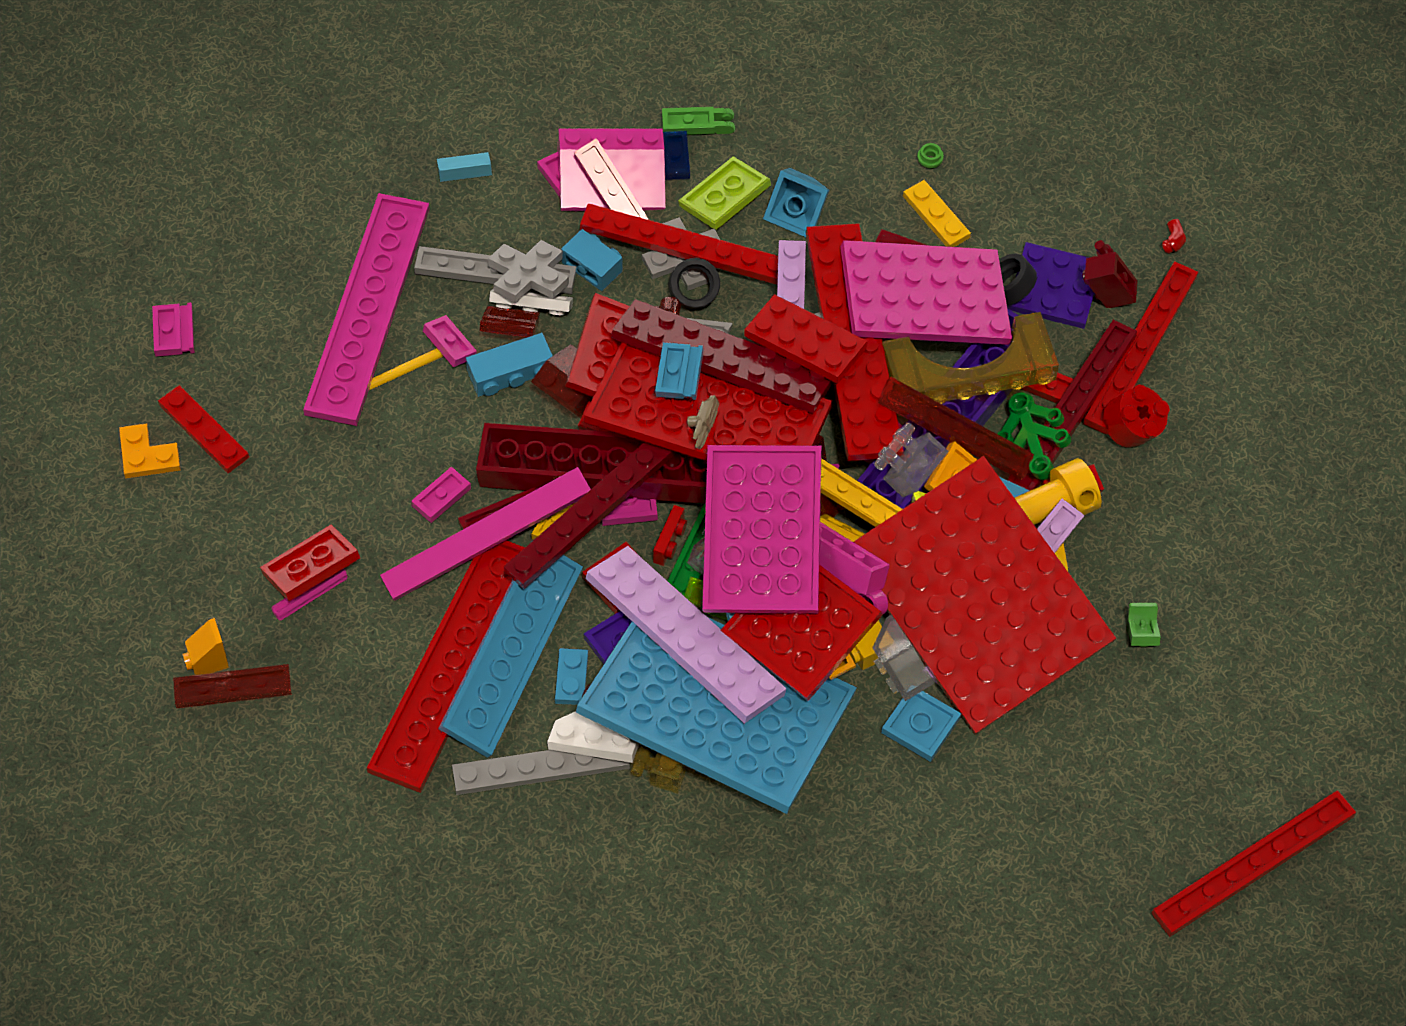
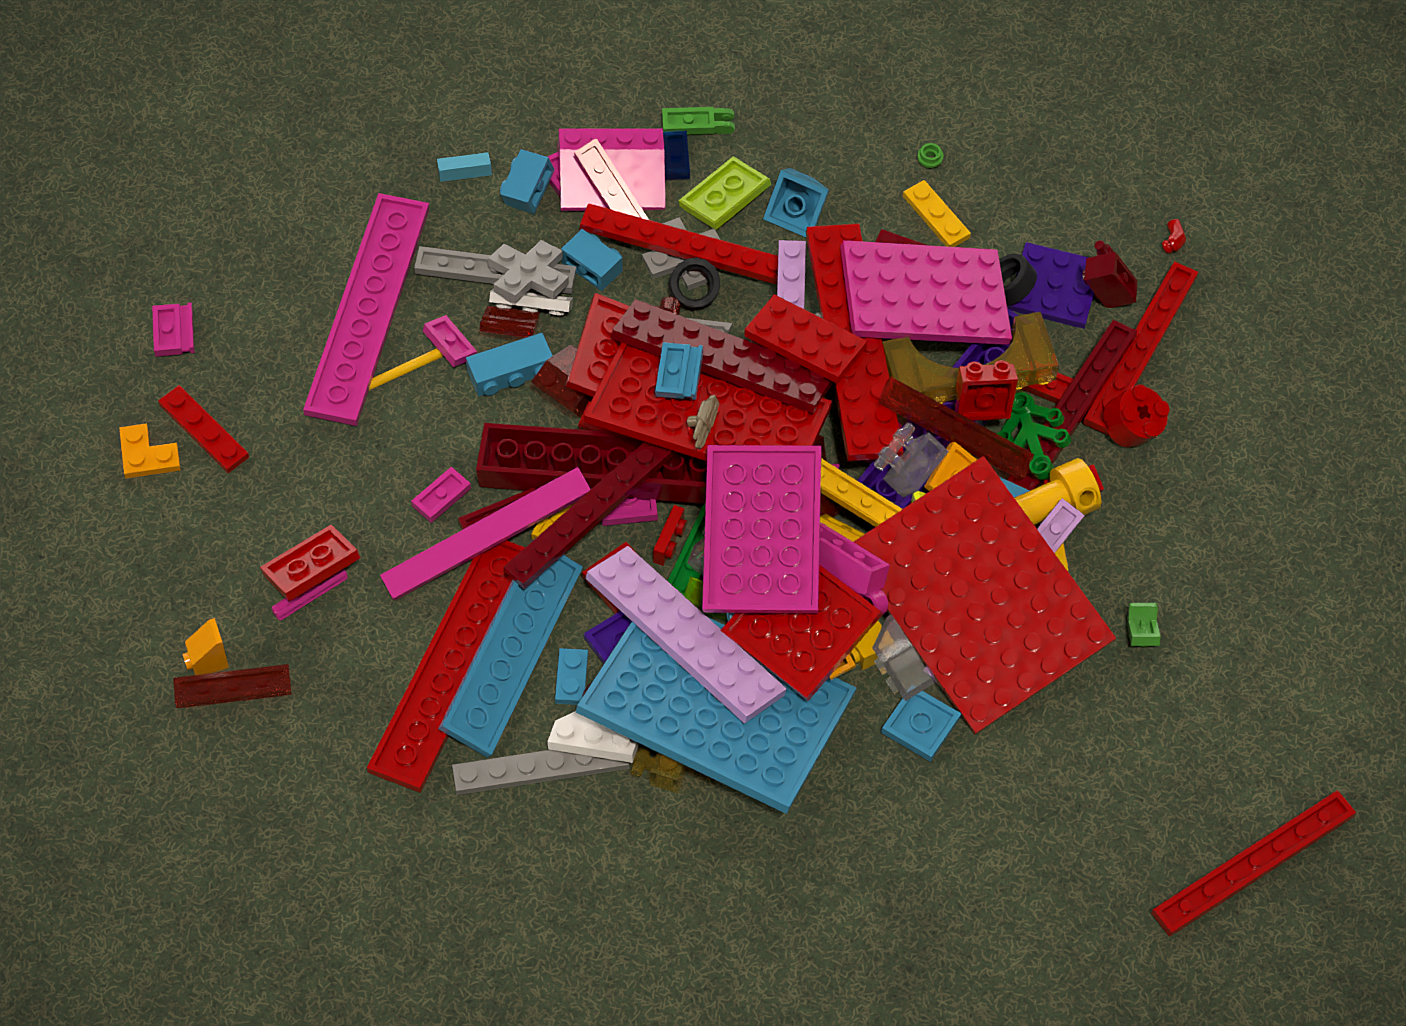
(527, 181): none -> dark azure brick
(986, 390): none -> red plate

